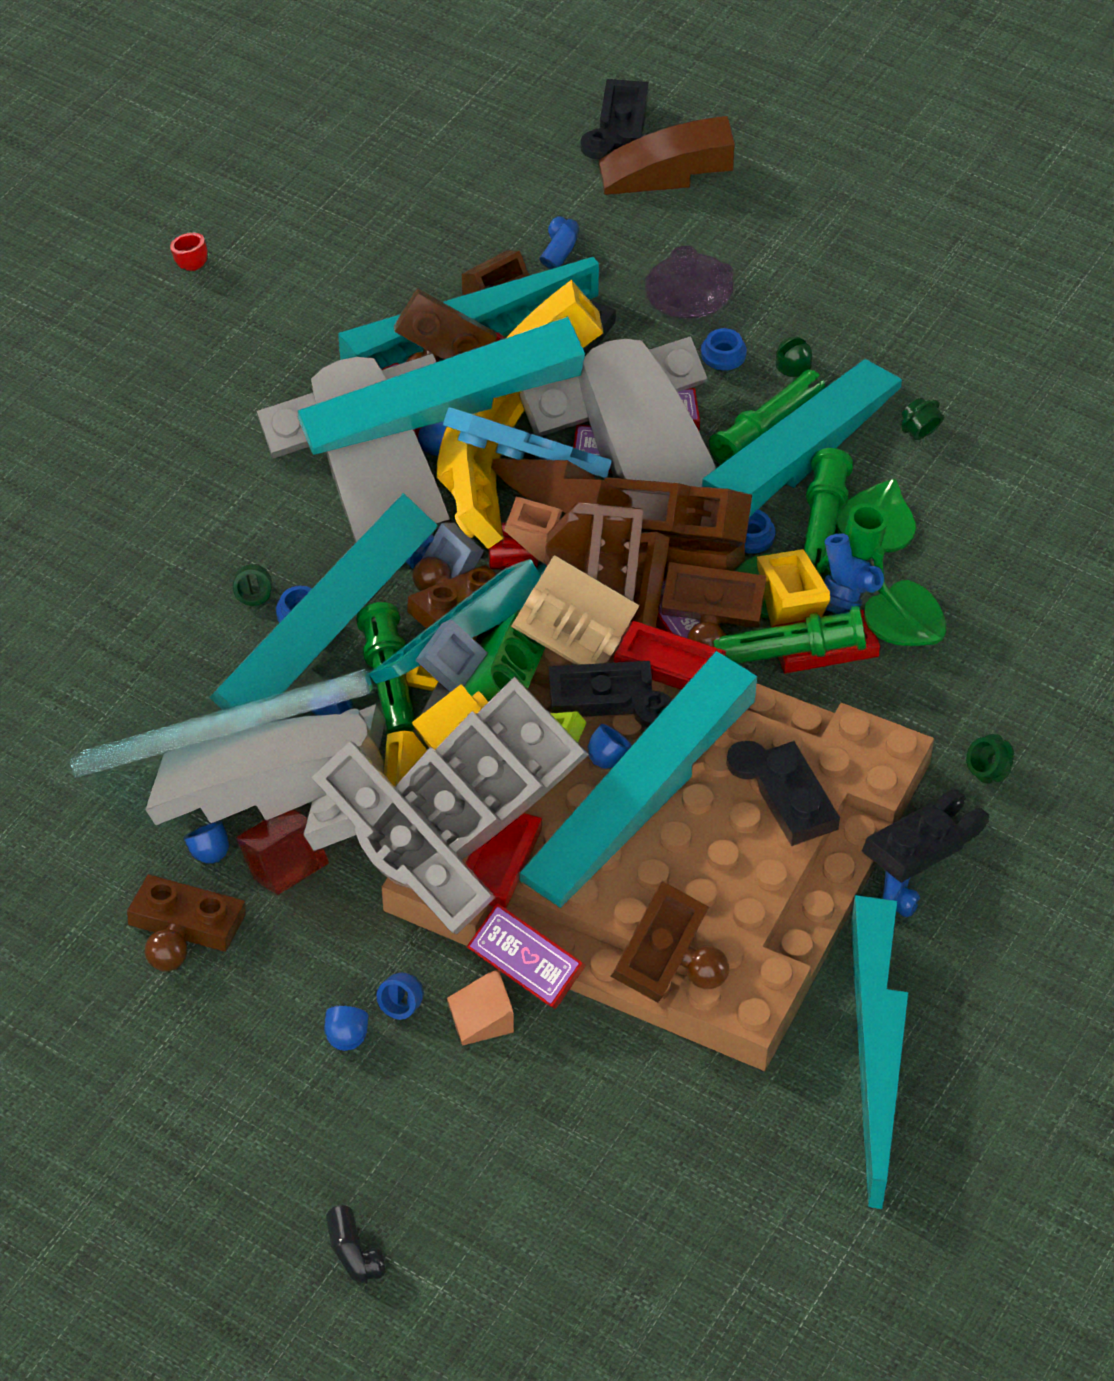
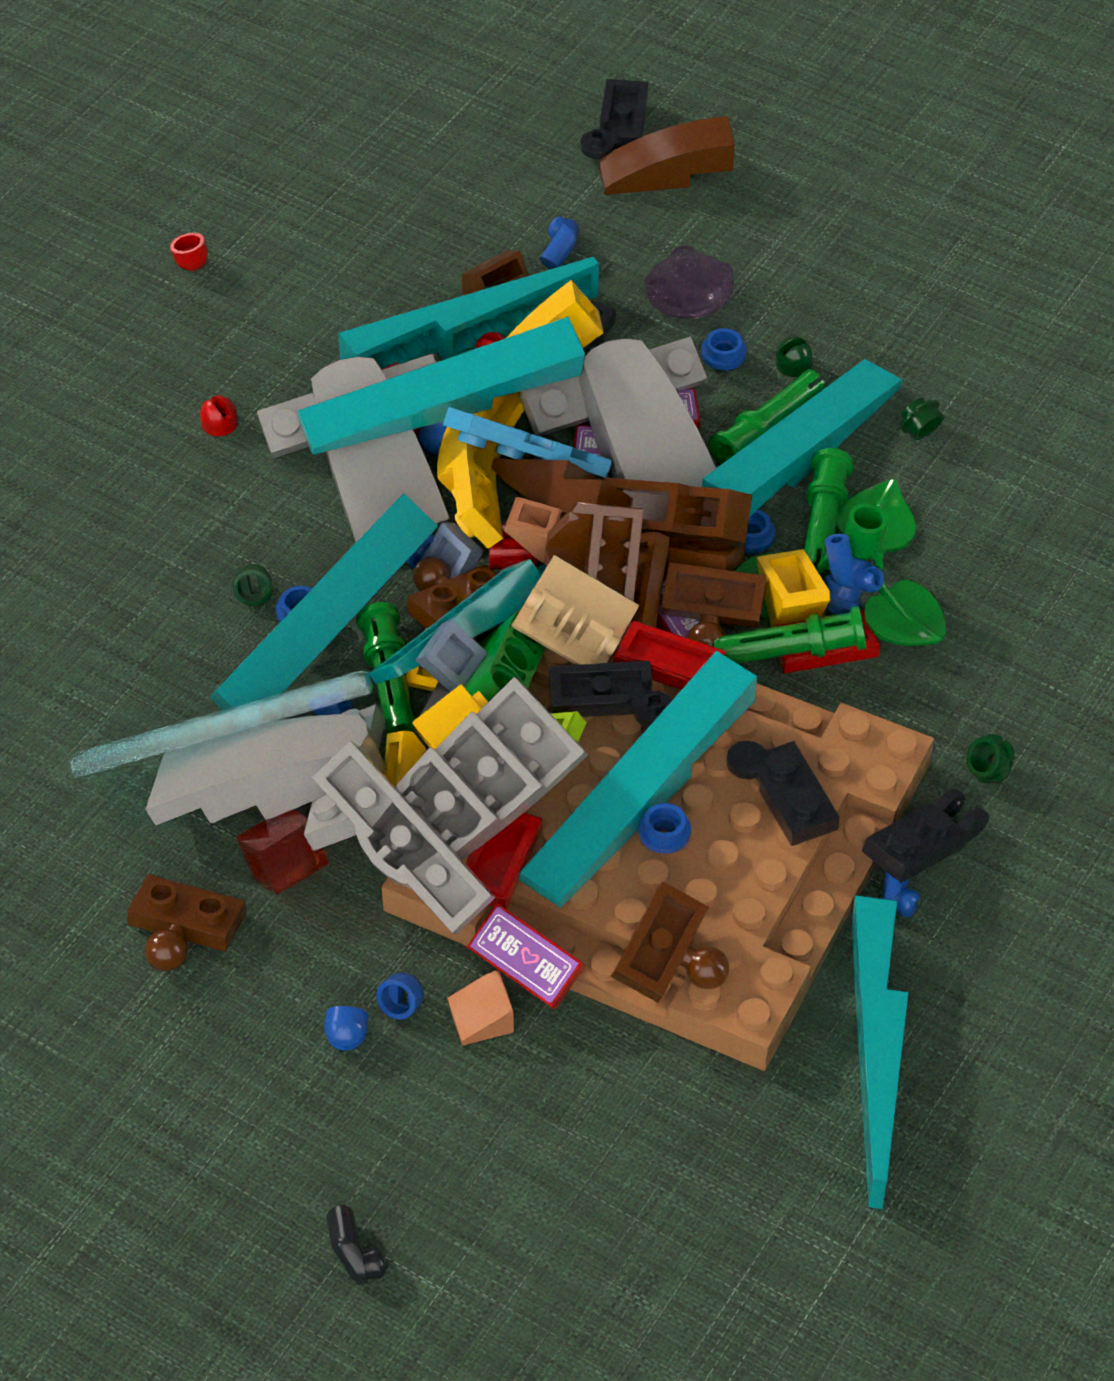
(208, 842): blue hinge -> none
(211, 417): none -> red hinge
(440, 328): reddish brown plate -> none
(607, 746): blue hinge -> none
(664, 817): none -> blue plate

